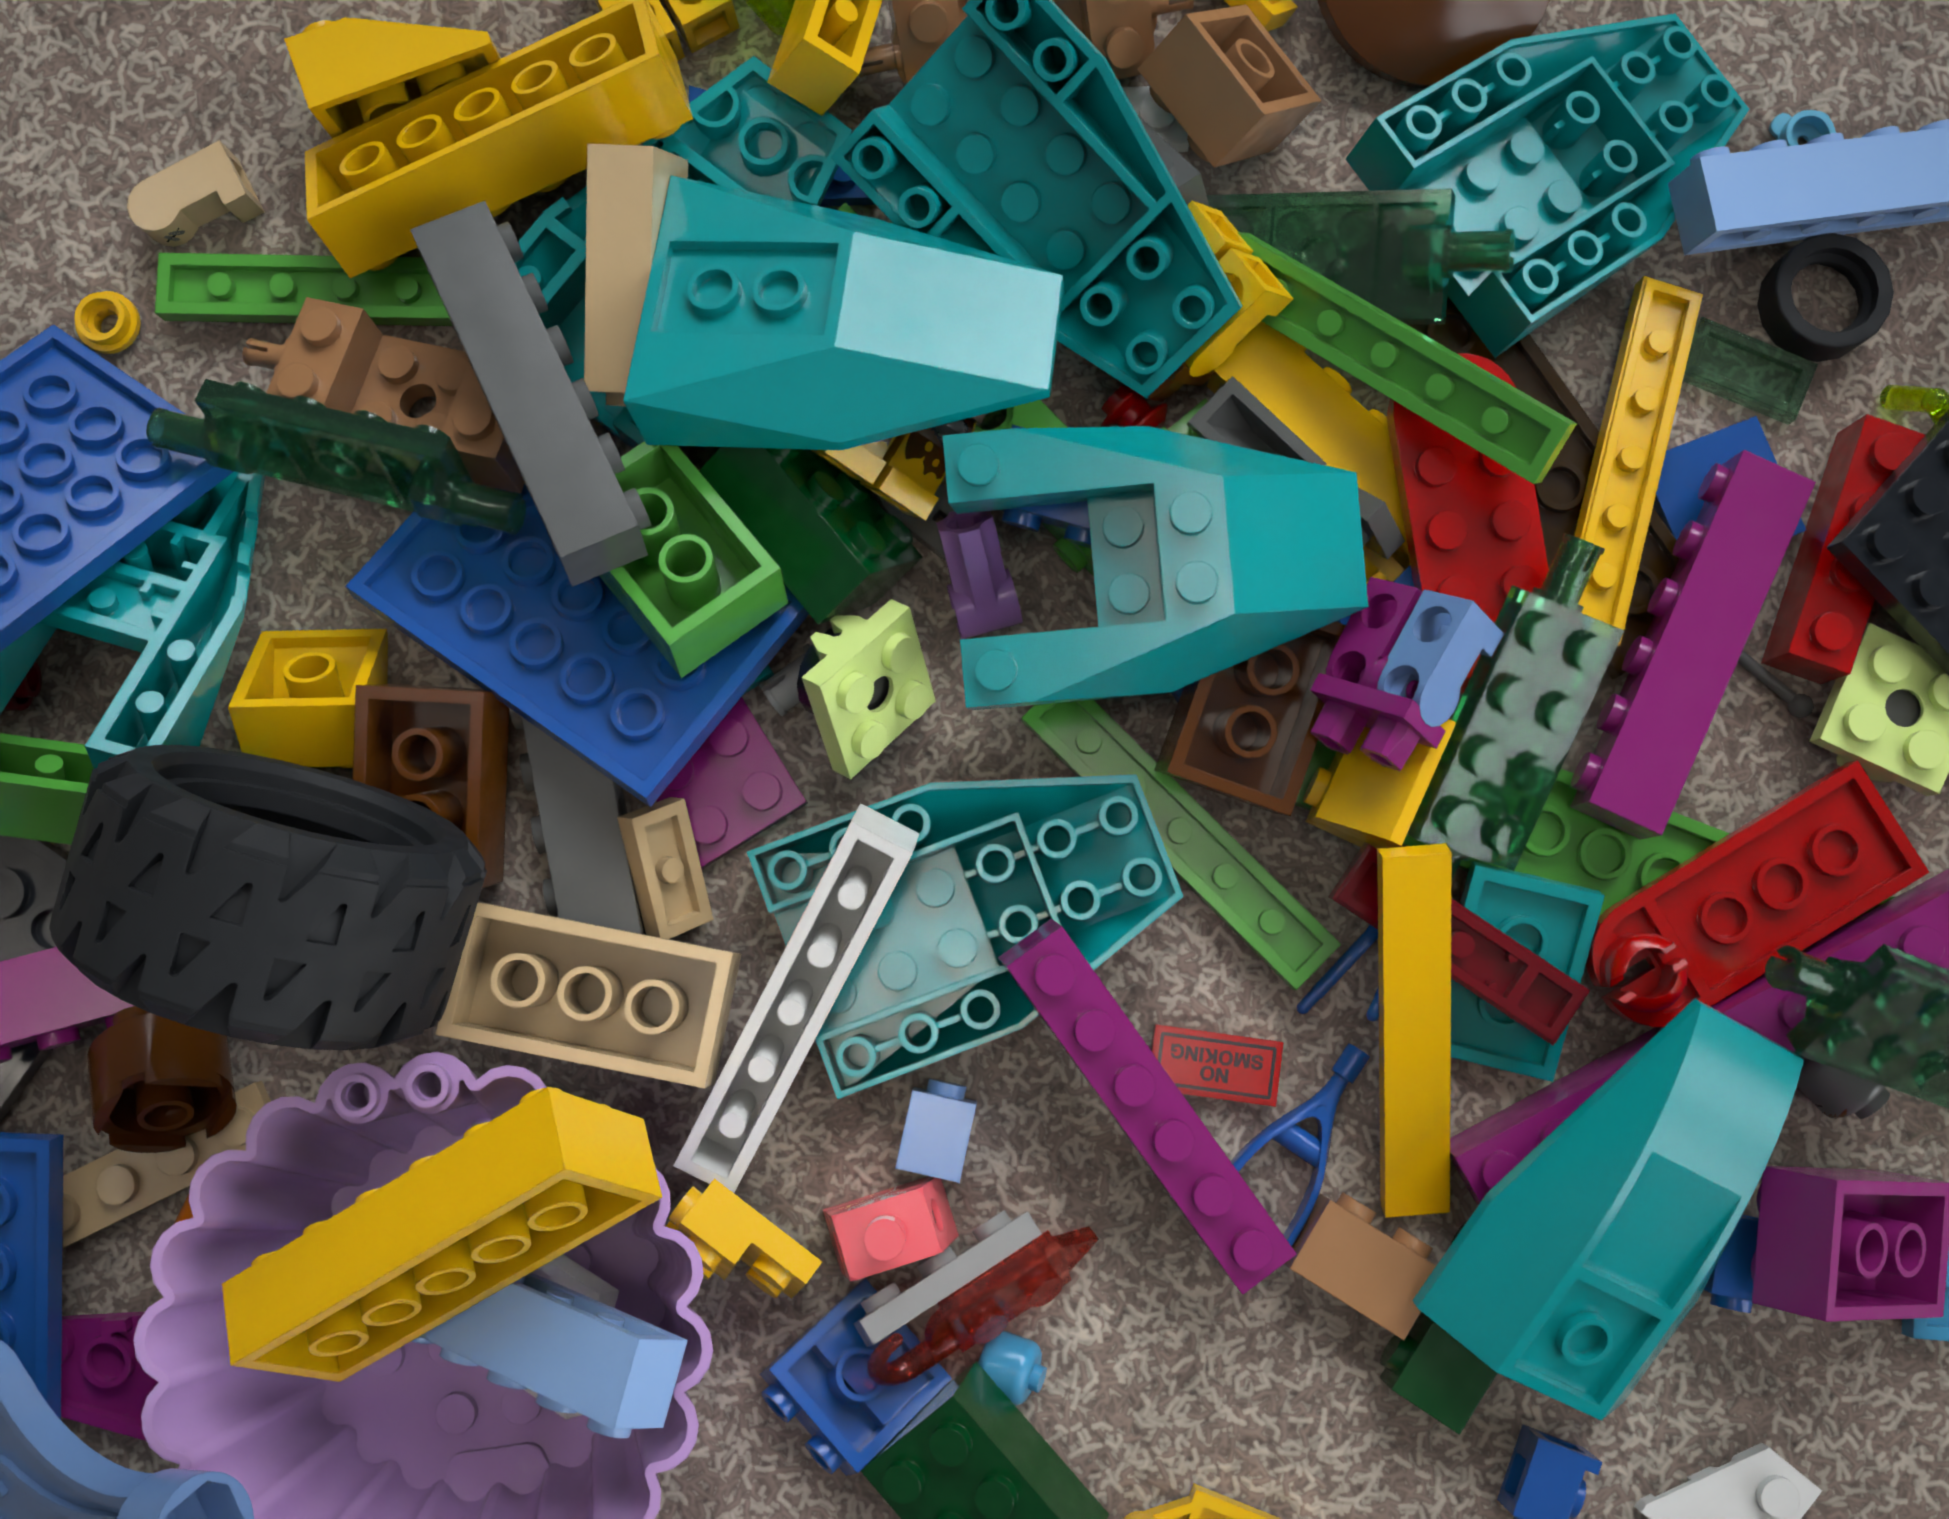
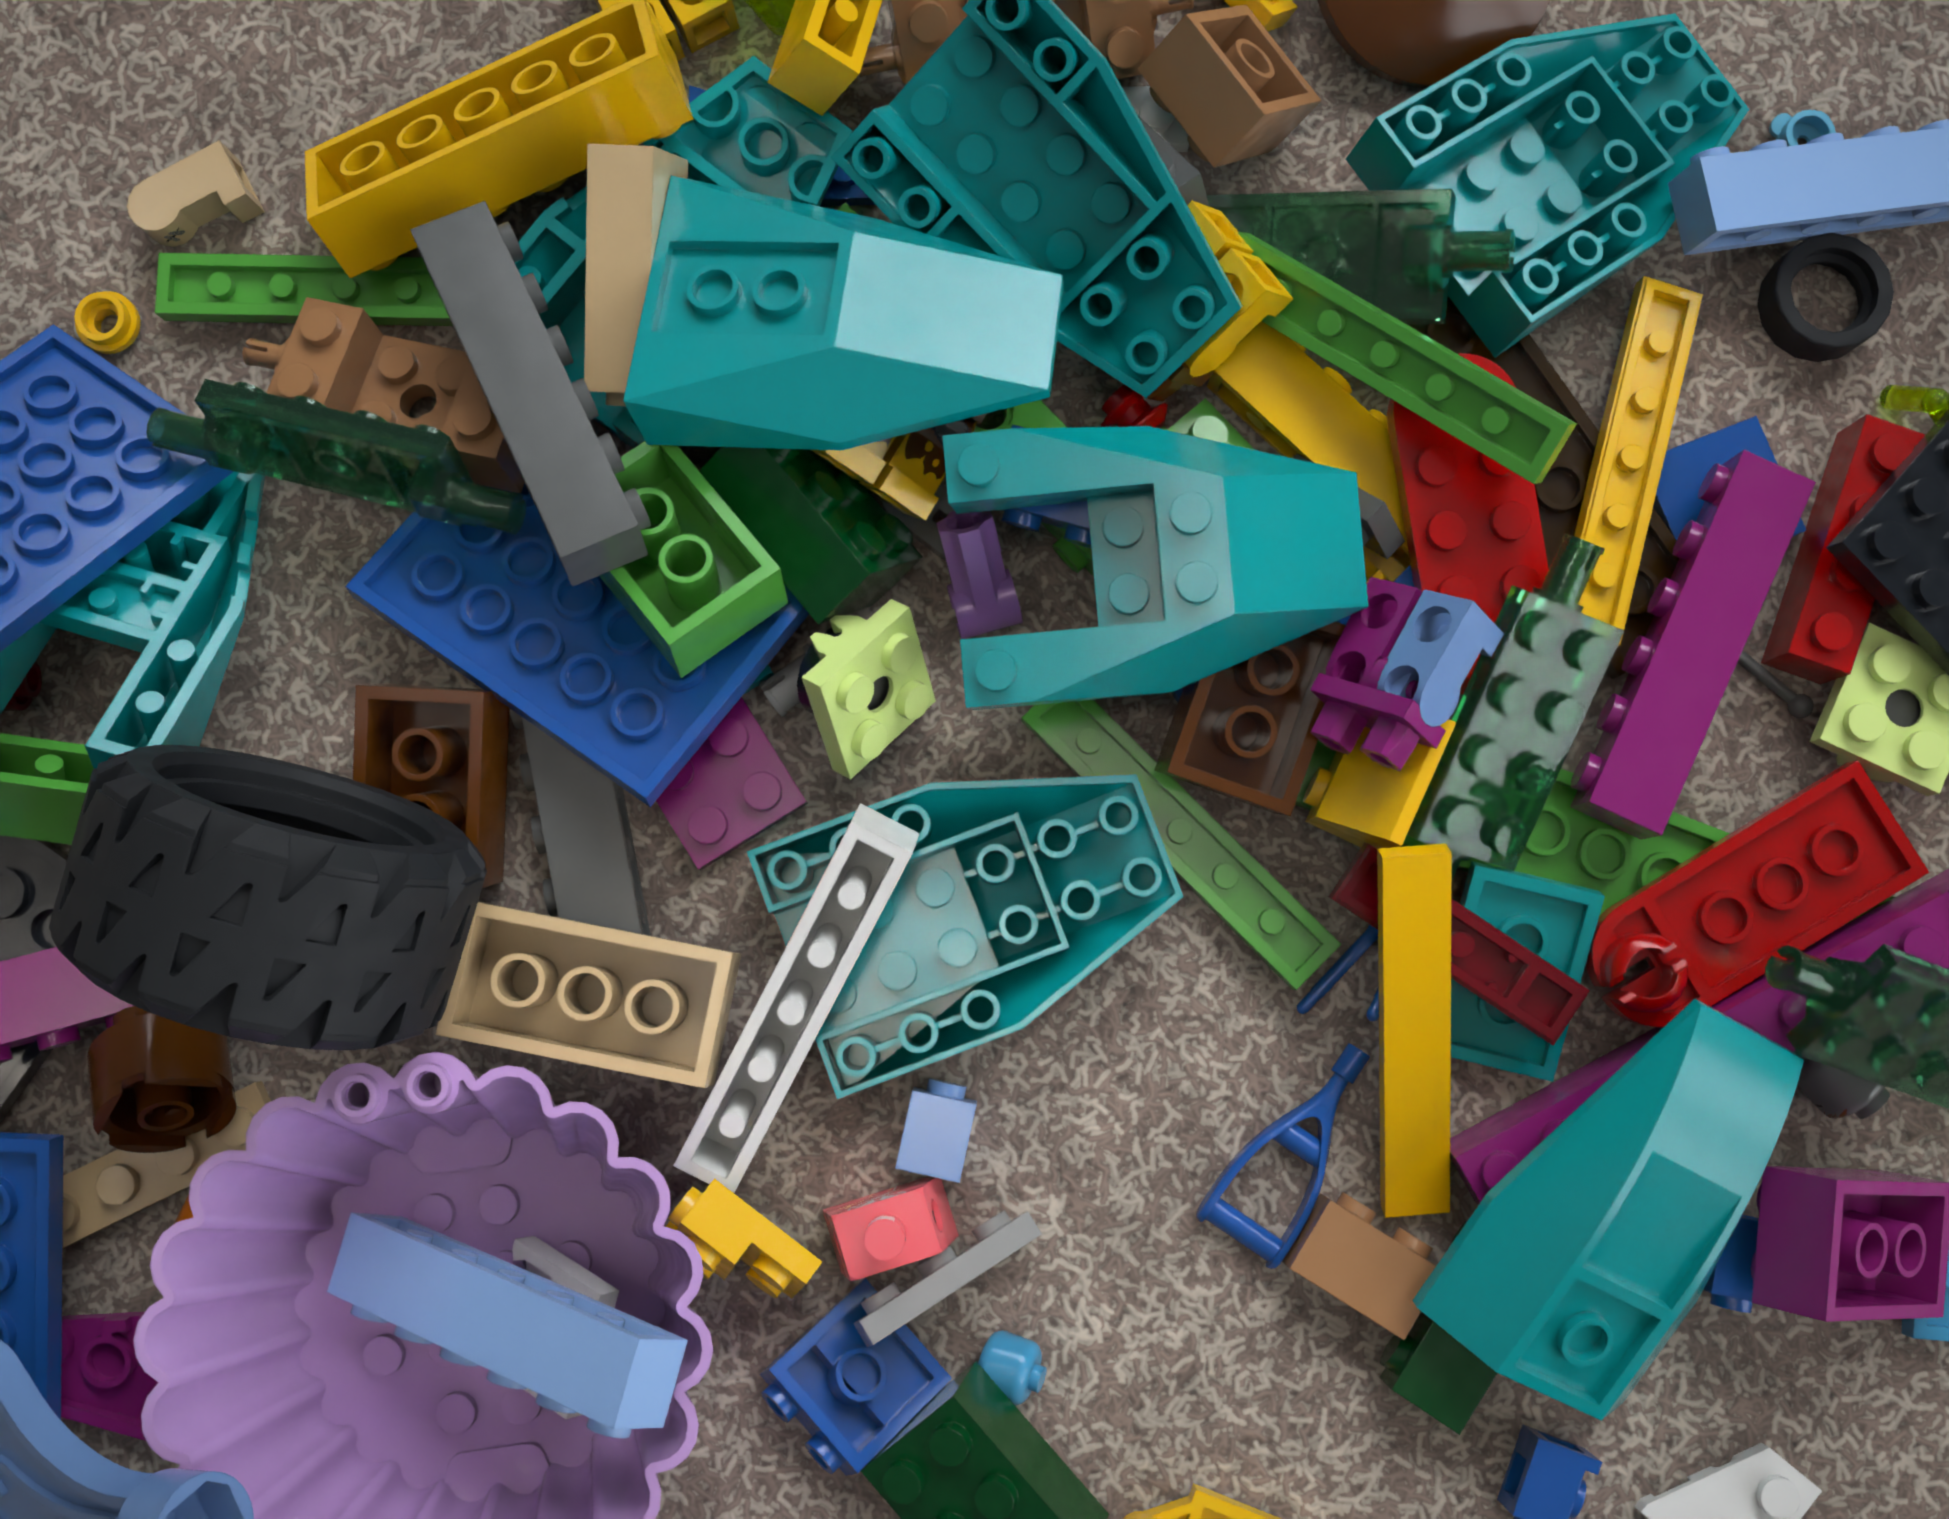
(301, 693): yellow slope -> none
(369, 67): yellow slope -> none
(440, 1237): yellow brick -> none
(665, 868): tan plate -> none
(986, 1305): clear red plate -> none
(1147, 1105): magenta brick -> none
(1219, 1064): red tile -> none
(1243, 421): dark grey slope -> none
(1748, 371): clear green tile -> none

